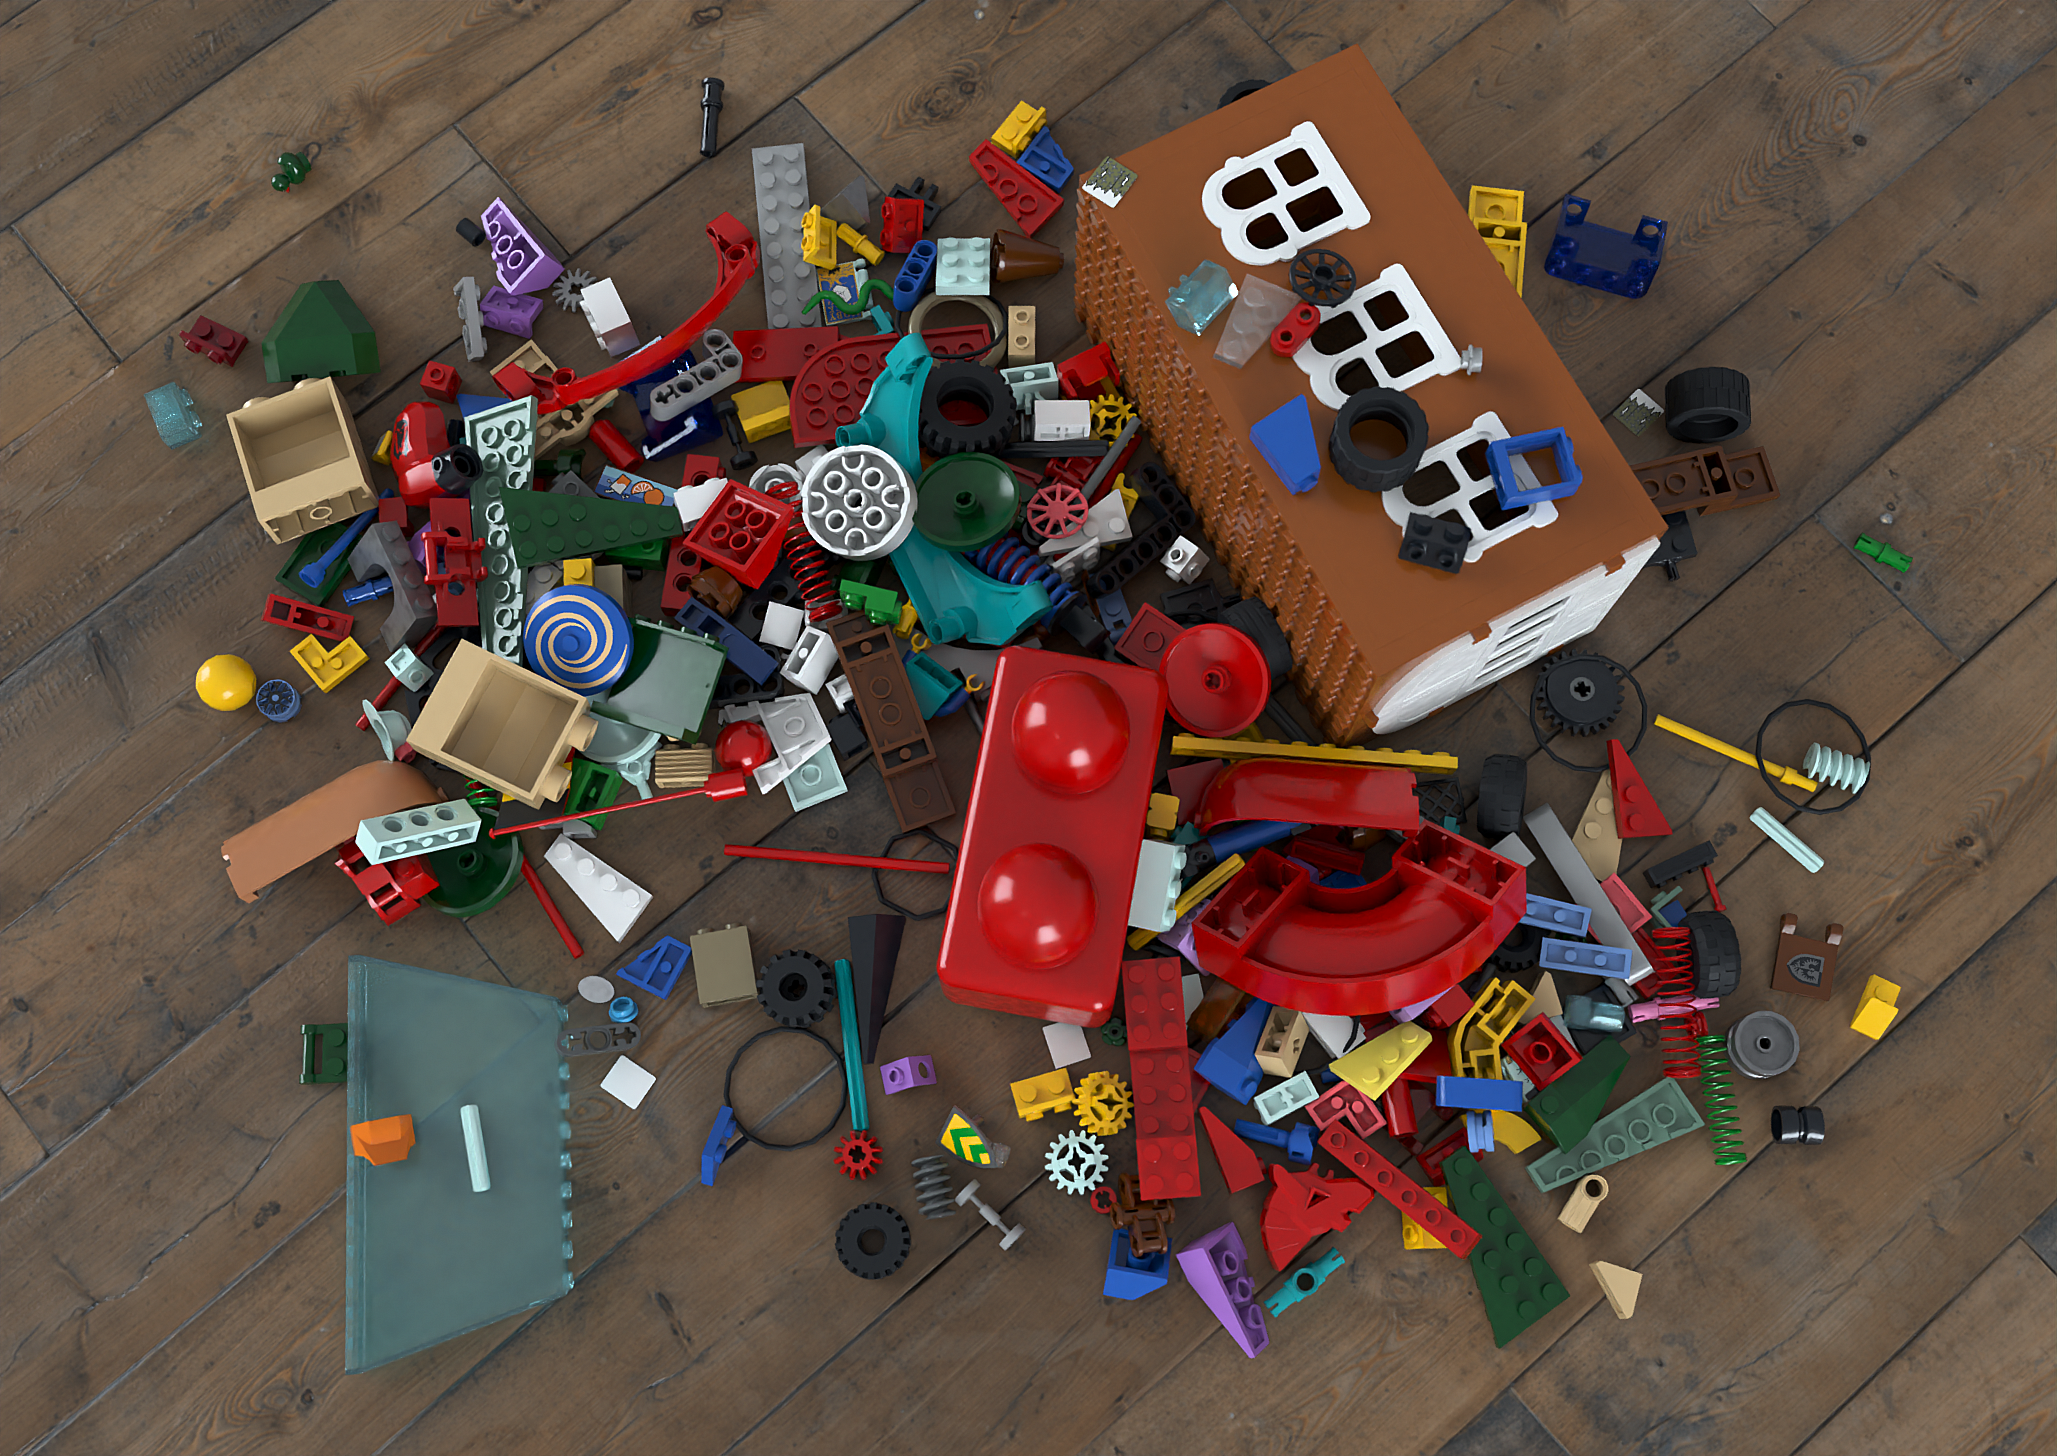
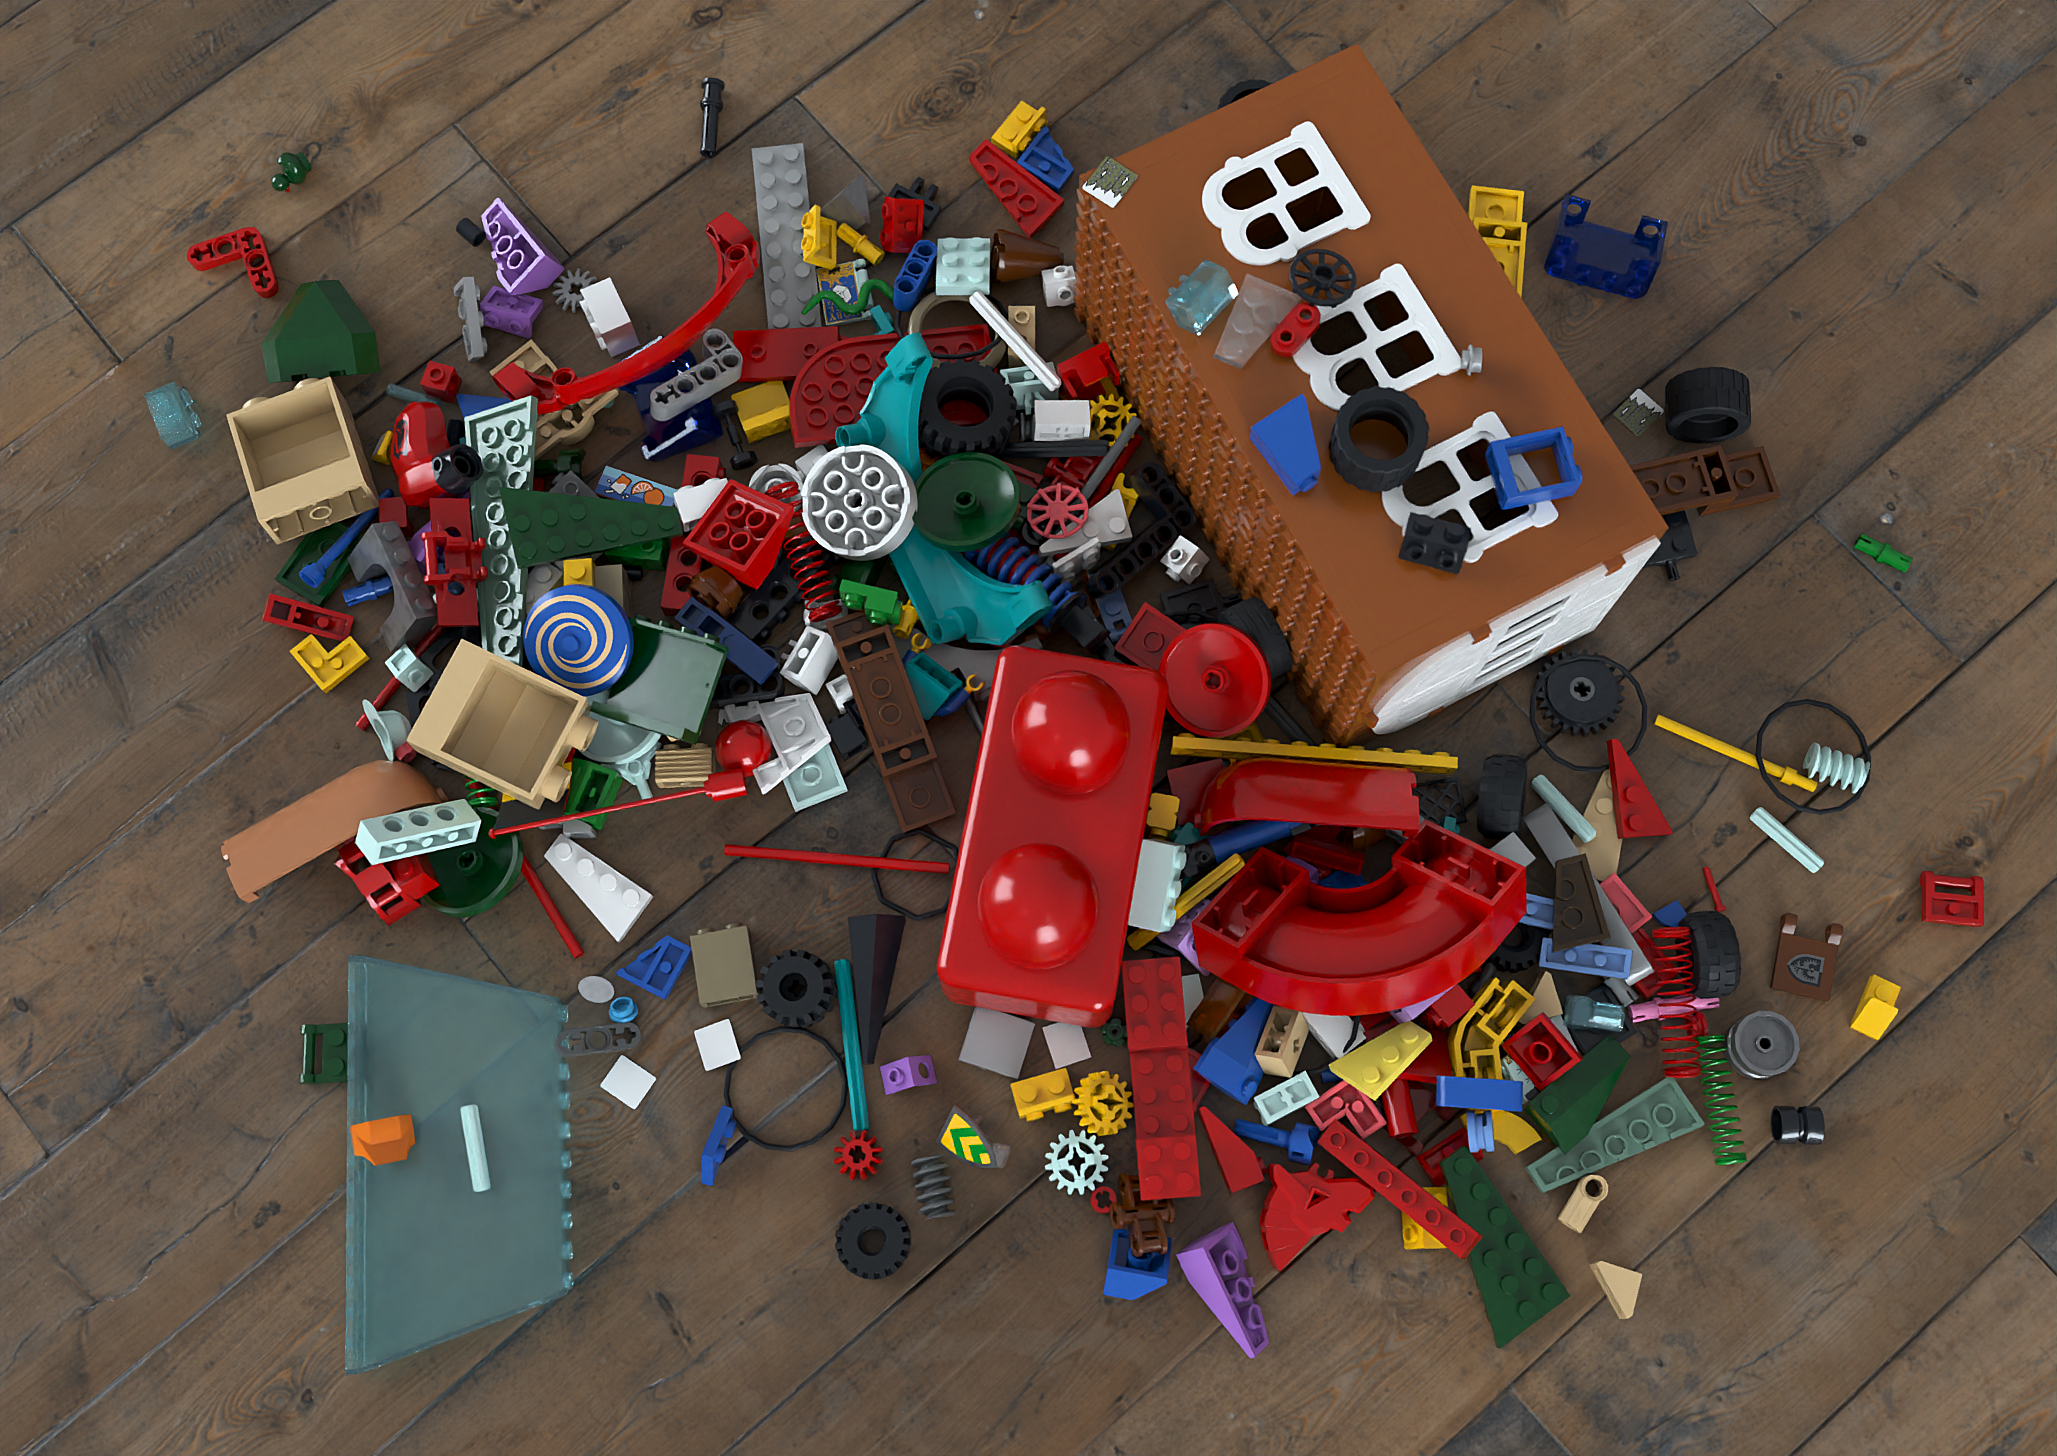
(215, 341): dark red bracket -> none
(226, 682): yellow piece -> none
(240, 249): none -> red beam
(278, 700): medium blue wheel -> none
(410, 395): none -> clear light blue piece
(615, 446): red brick -> none
(717, 1045): none -> white sticker
(781, 625): white sticker -> none
(989, 1214): light grey wheel -> none
(996, 1042): none -> light grey slope
(1015, 341): none -> white axle
(1059, 285): none -> white brick
(1316, 1271): teal pin -> none
(1563, 808): none -> light aqua axle
(1576, 907): none -> dark brown wing
(1659, 901): sand green bracket -> none
(1679, 864): black piece -> none
(1952, 908): none -> red plate

